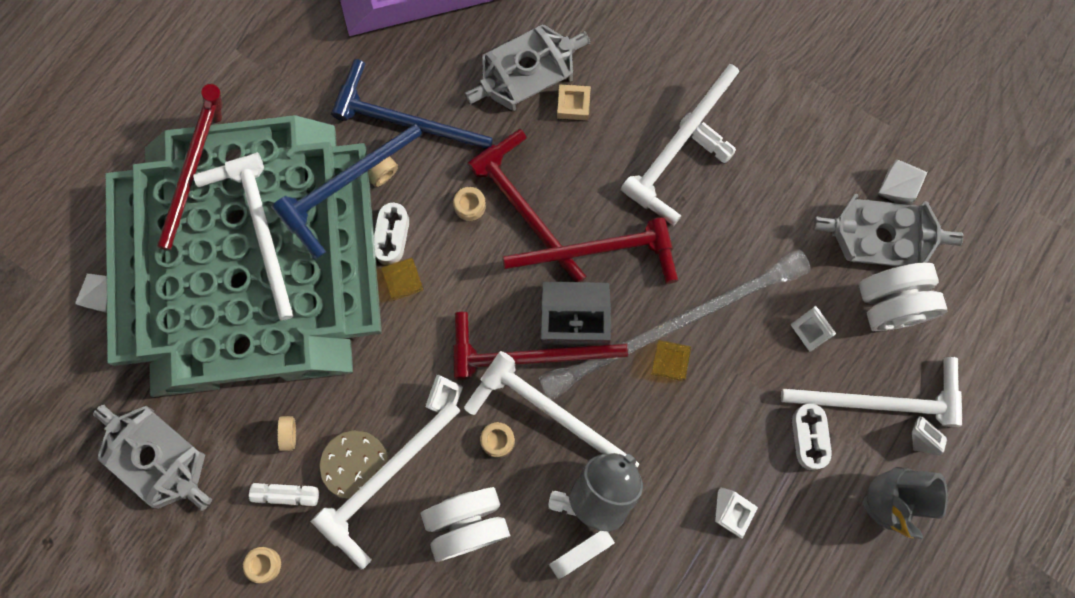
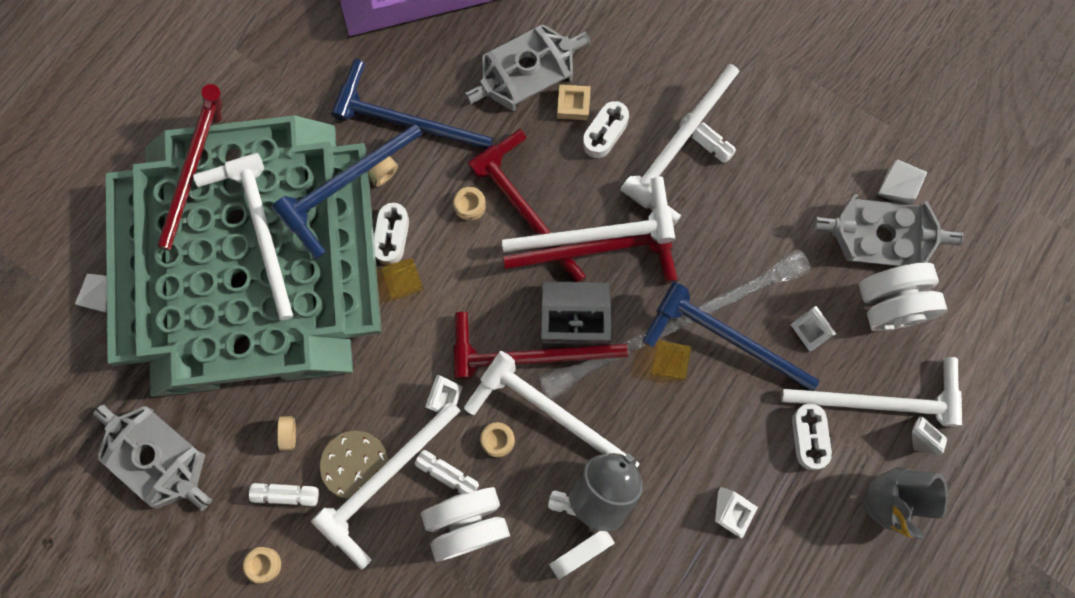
(445, 473): none -> white axle
(600, 125): none -> white beam
(659, 225): none -> white bar
(677, 303): none -> dark blue bar

